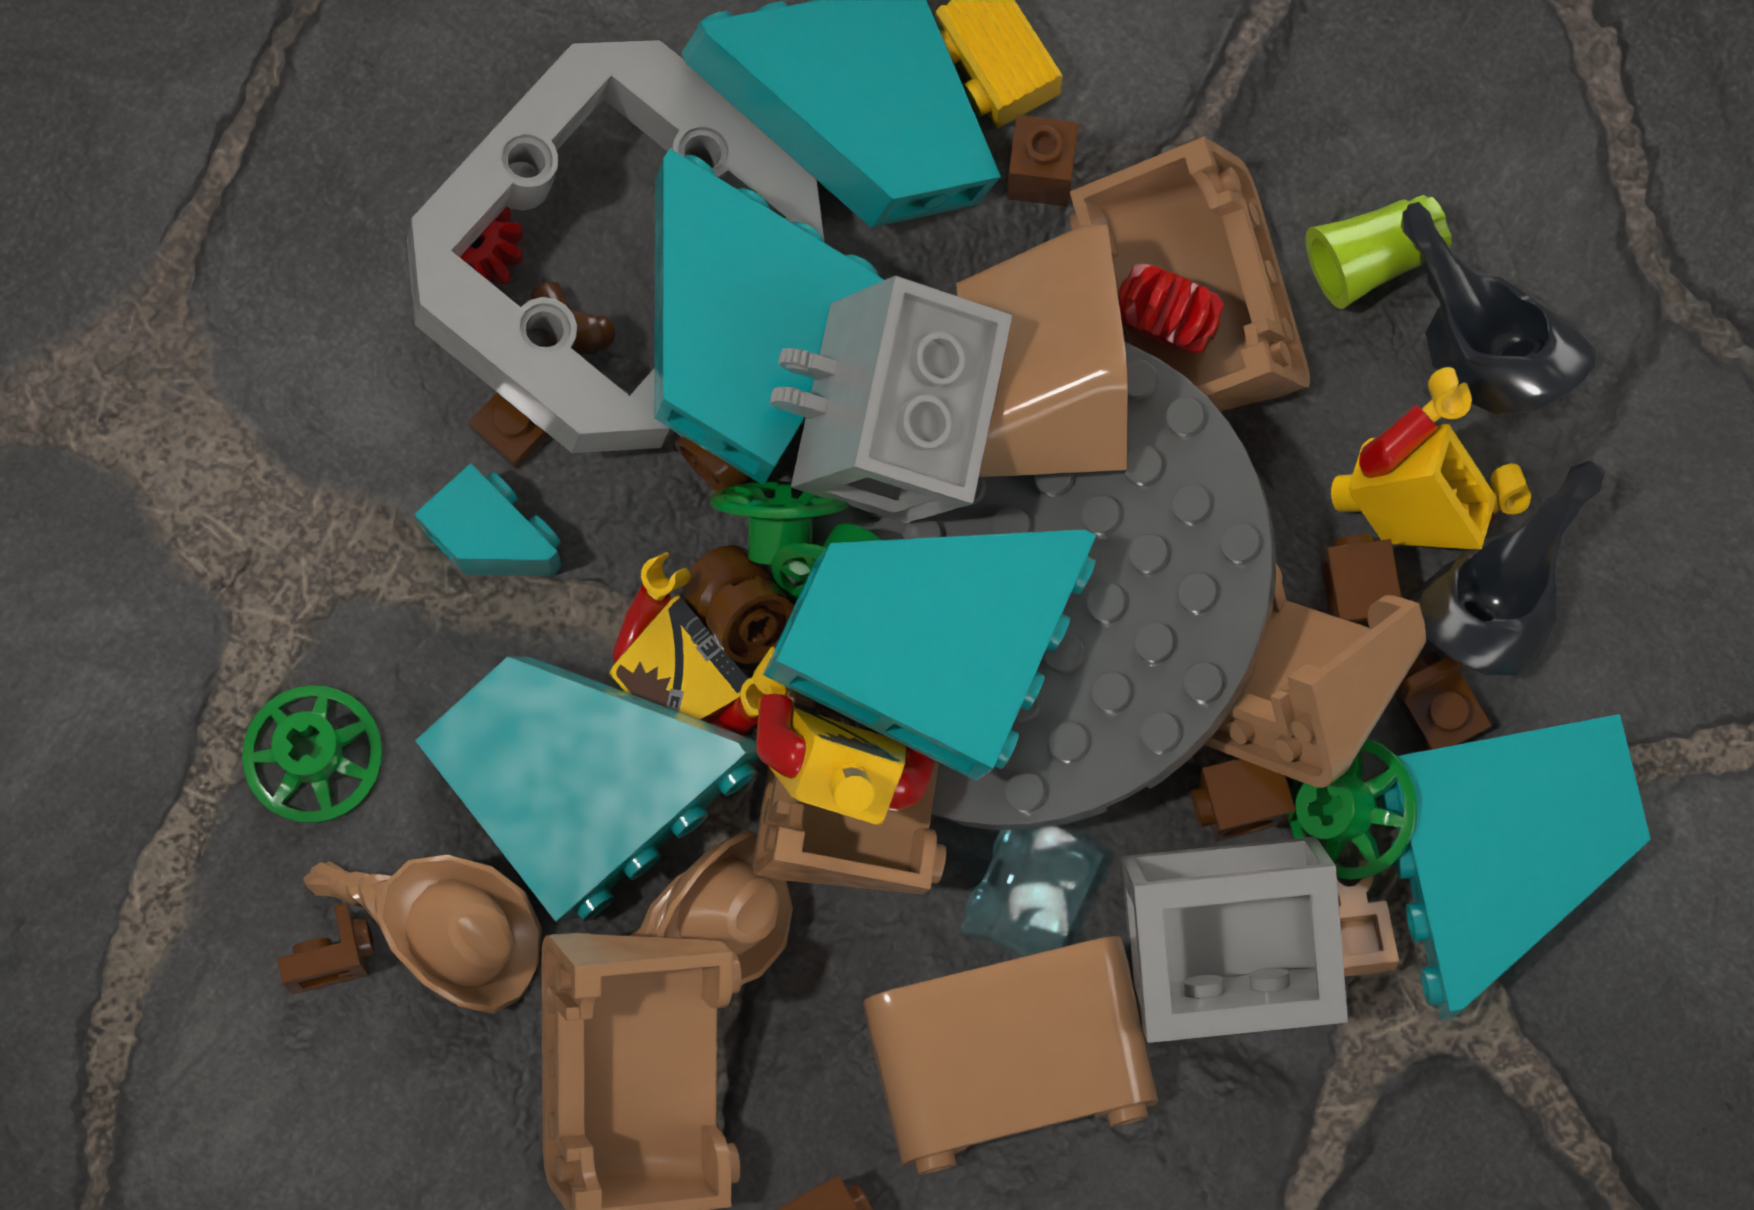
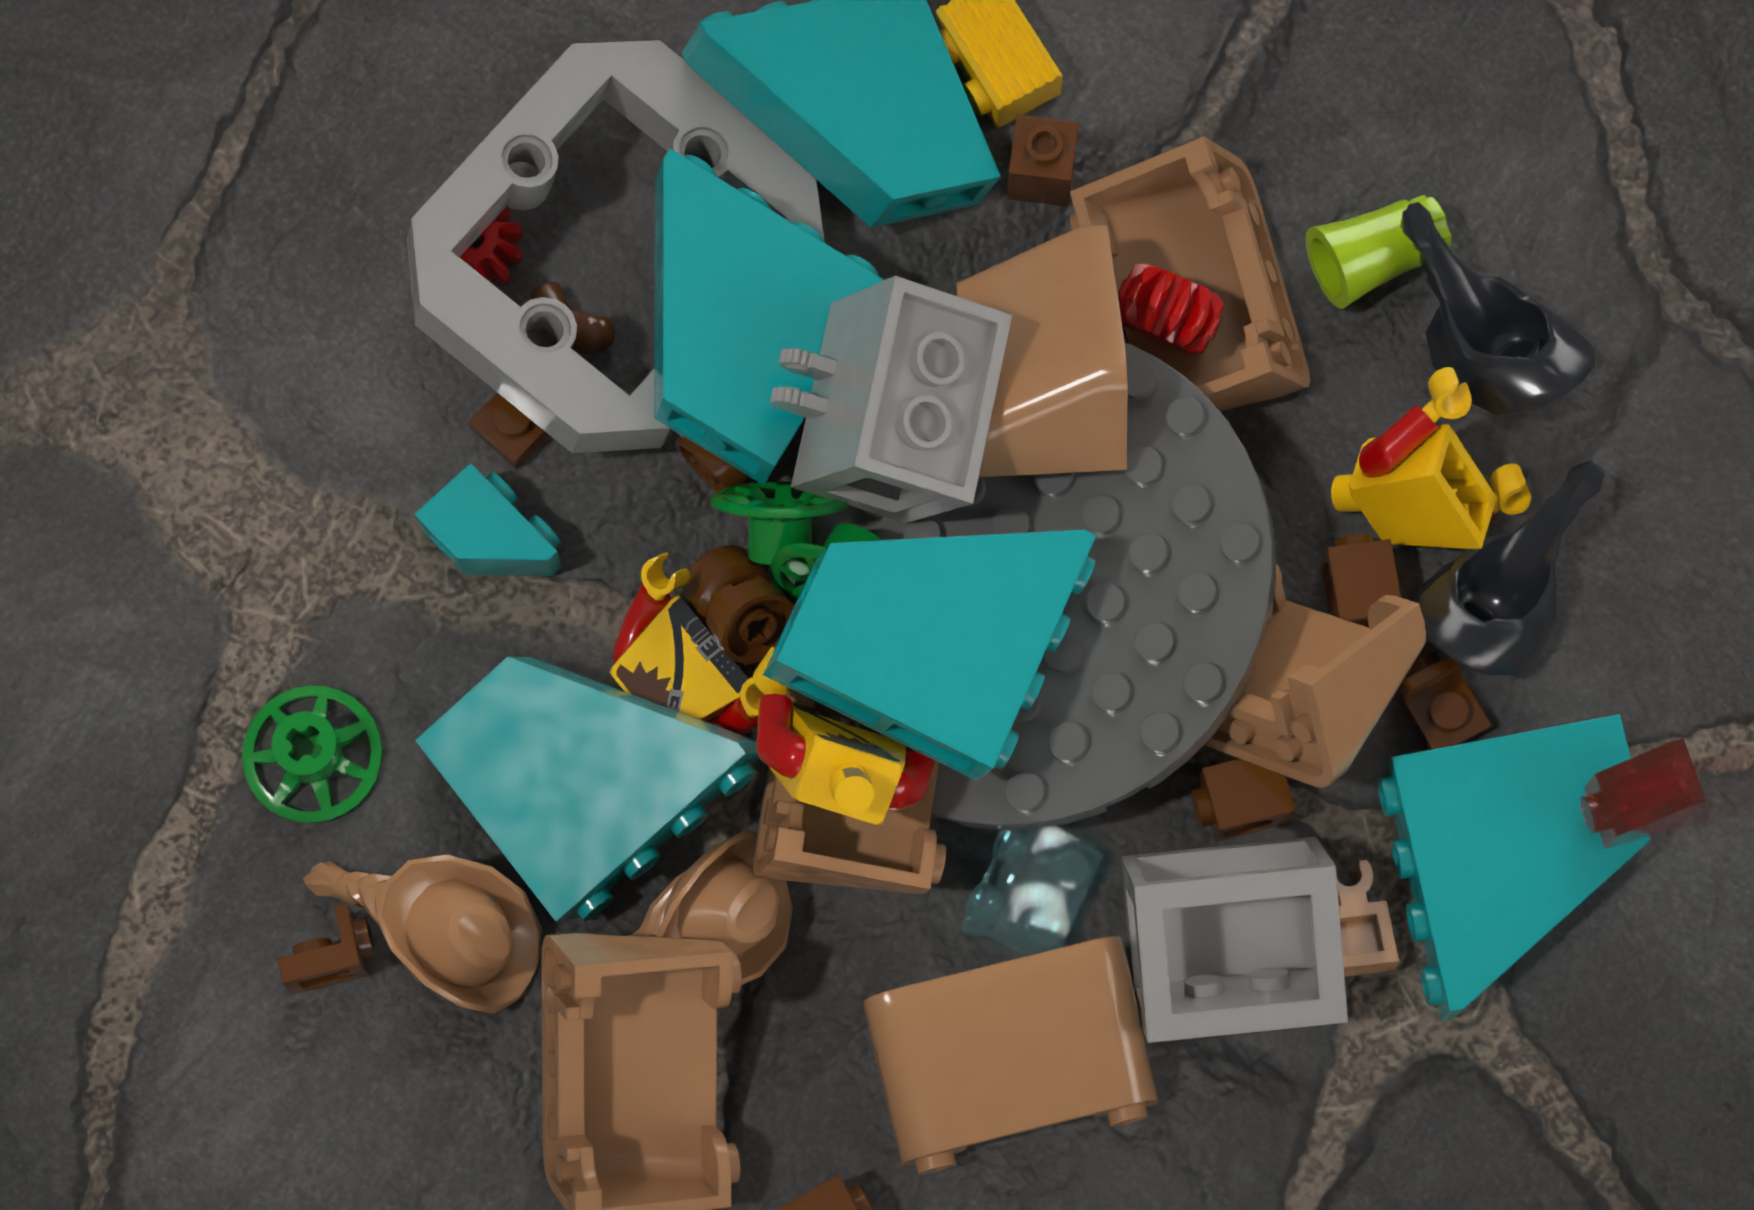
(1349, 808): green wheel -> none
(1642, 795): none -> clear red slope

